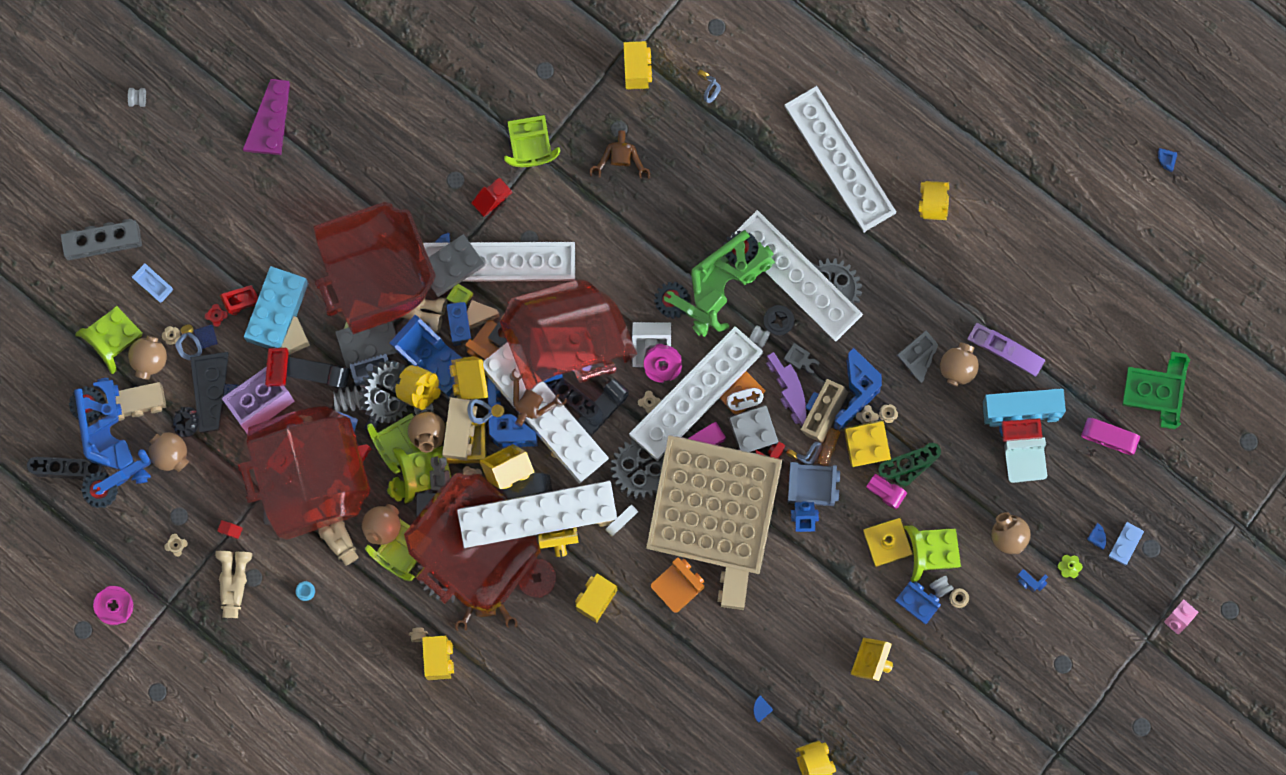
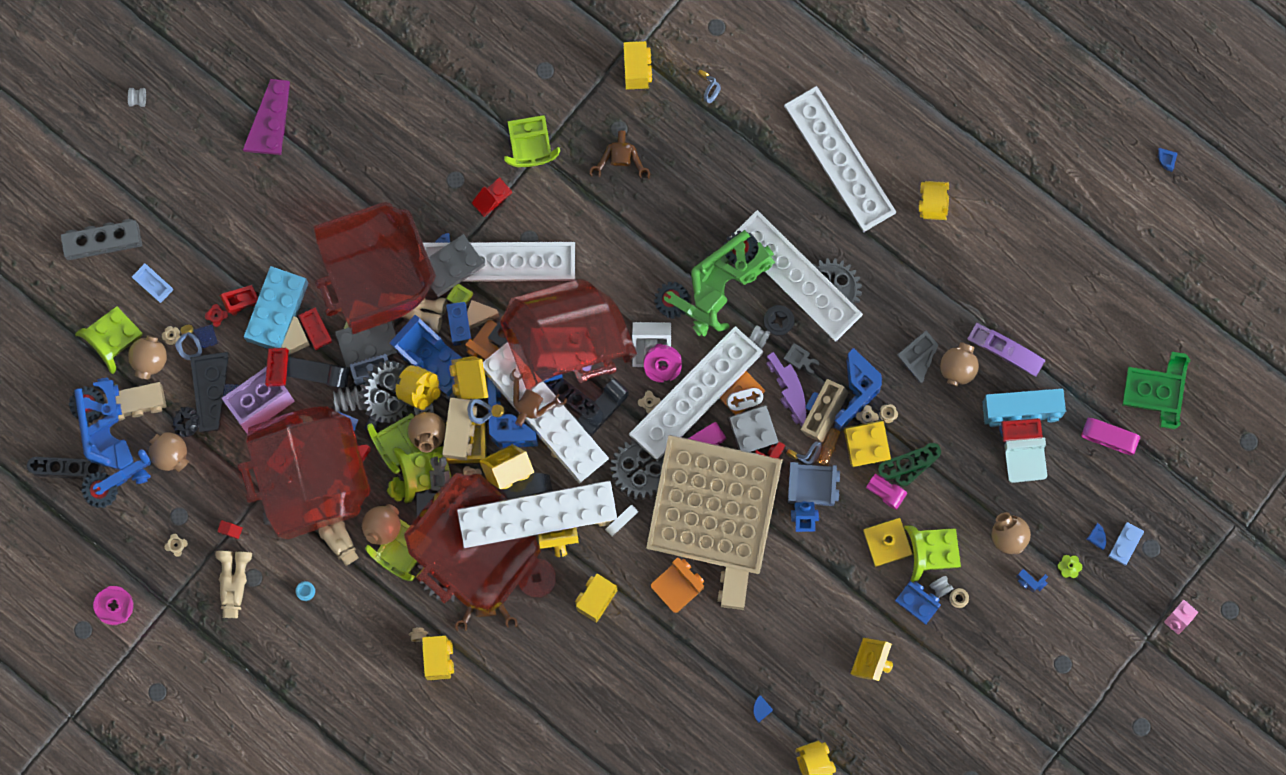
(315, 328): none -> red plate

